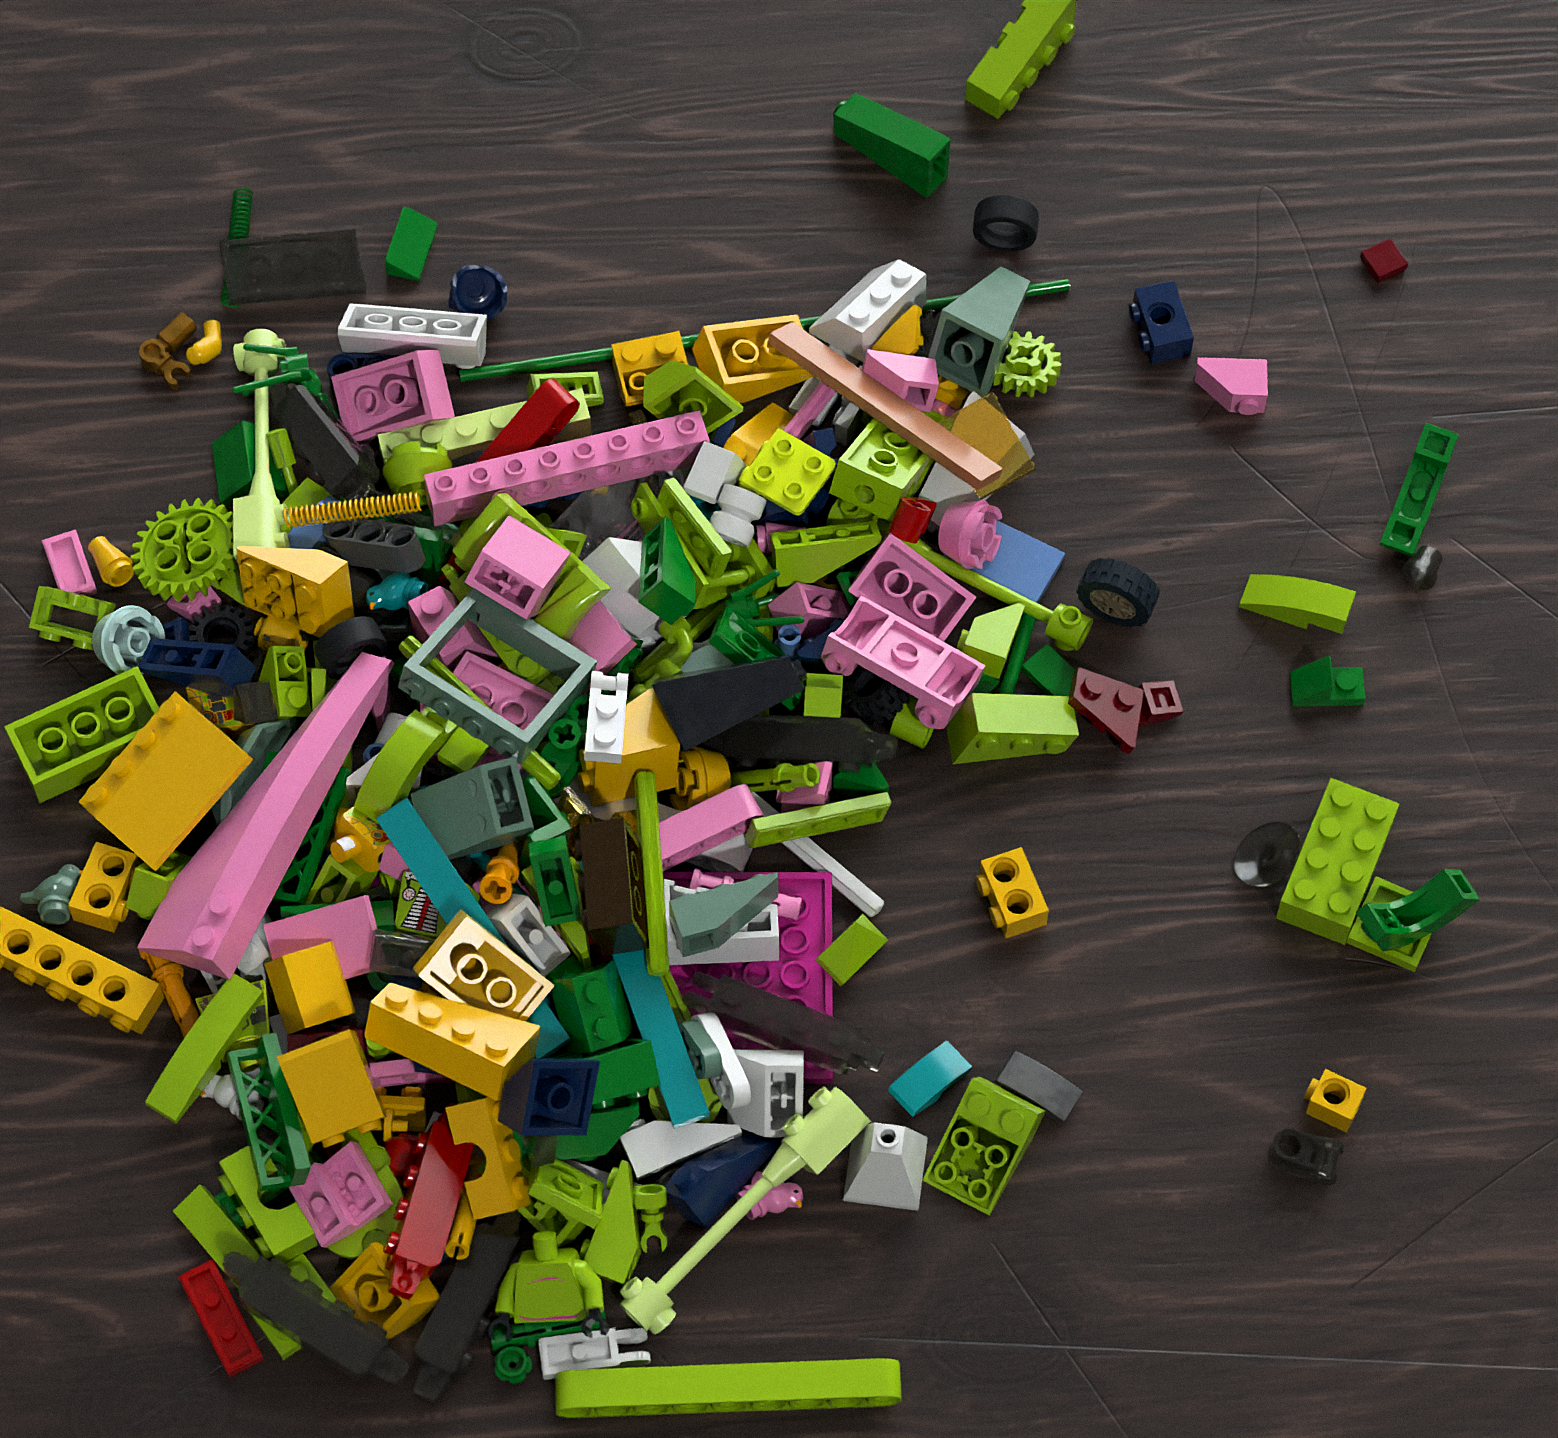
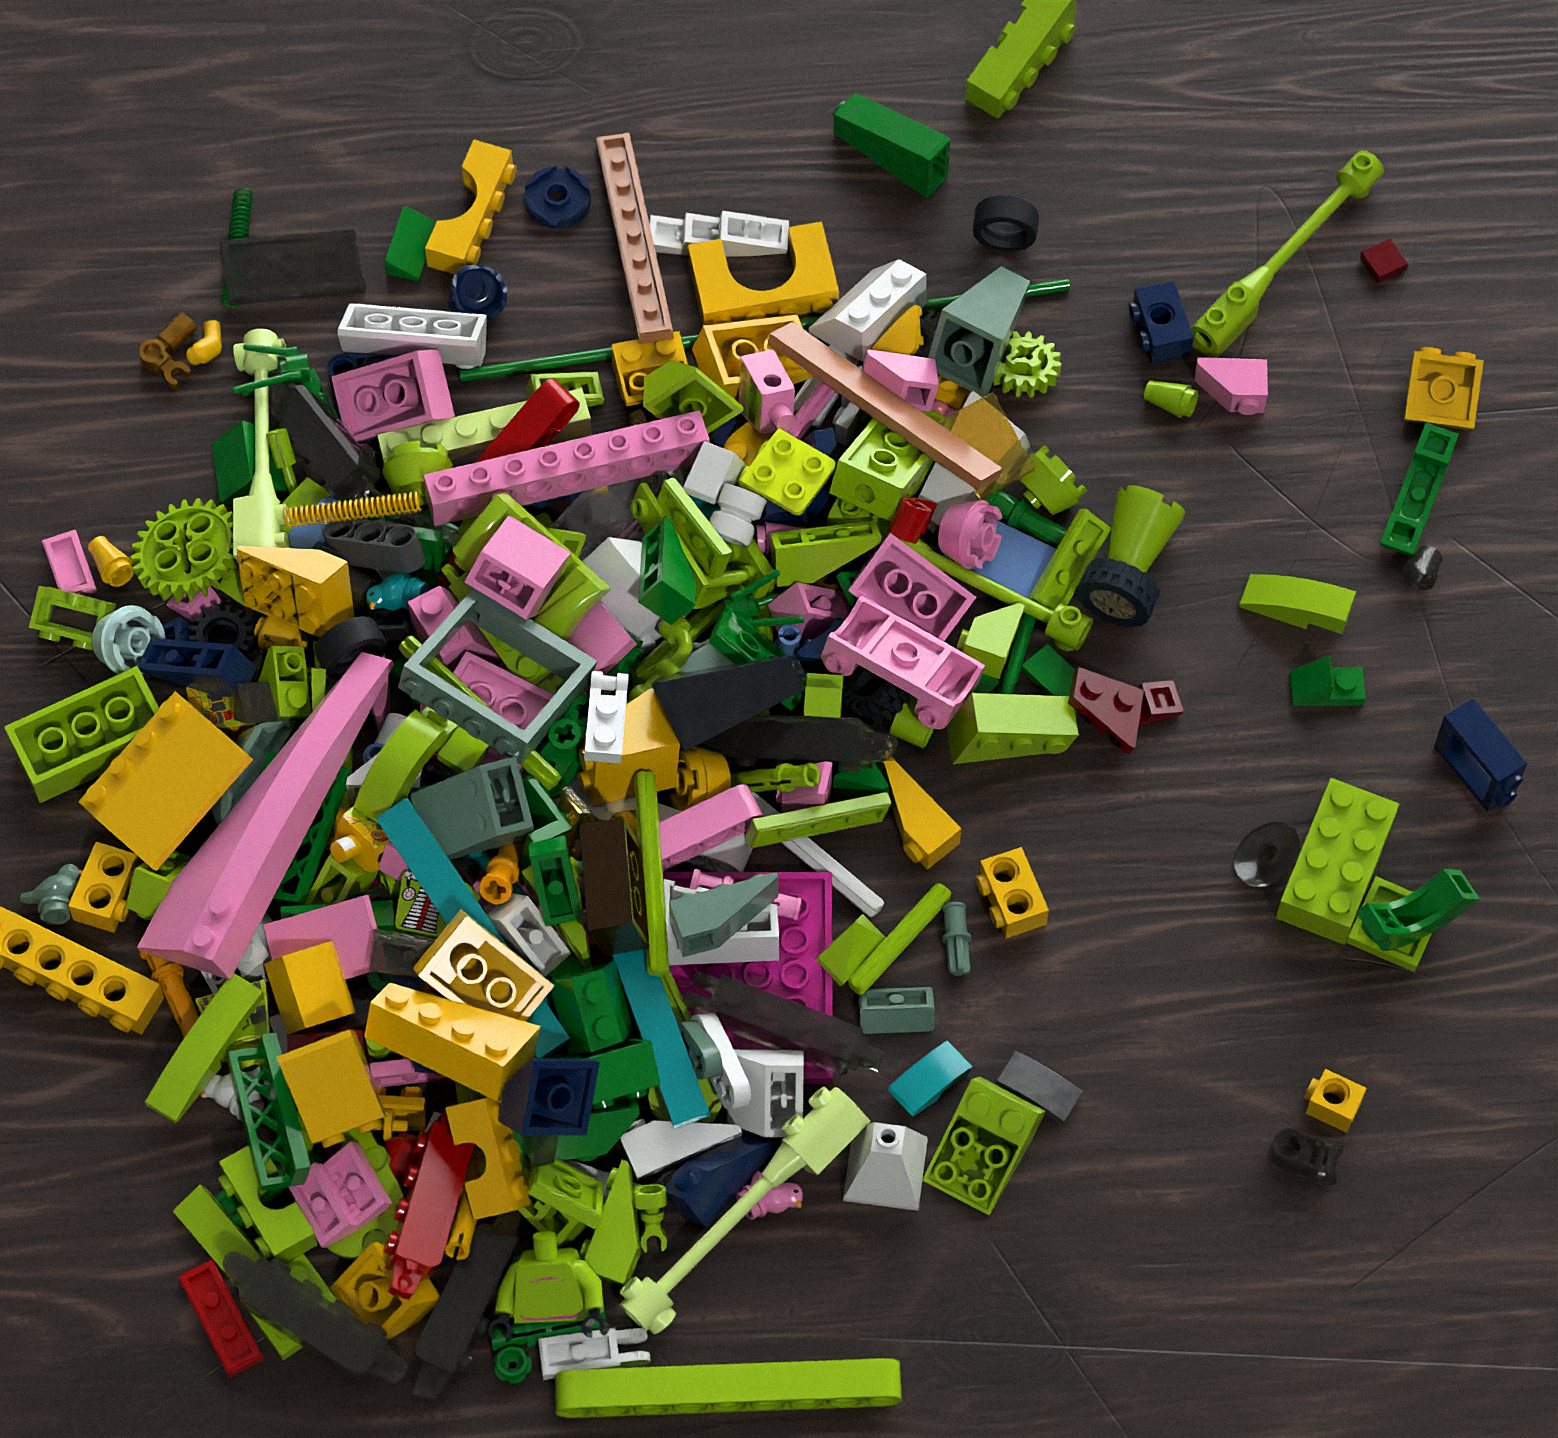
(457, 240): none -> yellow arch
(561, 213): none -> dark blue tile
(634, 238): none -> nougat tile
(739, 233): none -> white slope
(766, 403): none -> bright pink torso
(808, 290): none -> yellow arch
(897, 1010): none -> sand green slope
(899, 939): none -> lime axle
(922, 824): none -> yellow slope
(956, 938): none -> sand green axle
(1019, 514): none -> green pin
(1051, 484): none -> lime cone
(1070, 560): none -> lime tile
(1141, 526): none -> lime cone
(1172, 397): none -> lime cone
(1240, 302): none -> lime bar
(1443, 388): none -> yellow plate
(1480, 755): none -> dark blue window

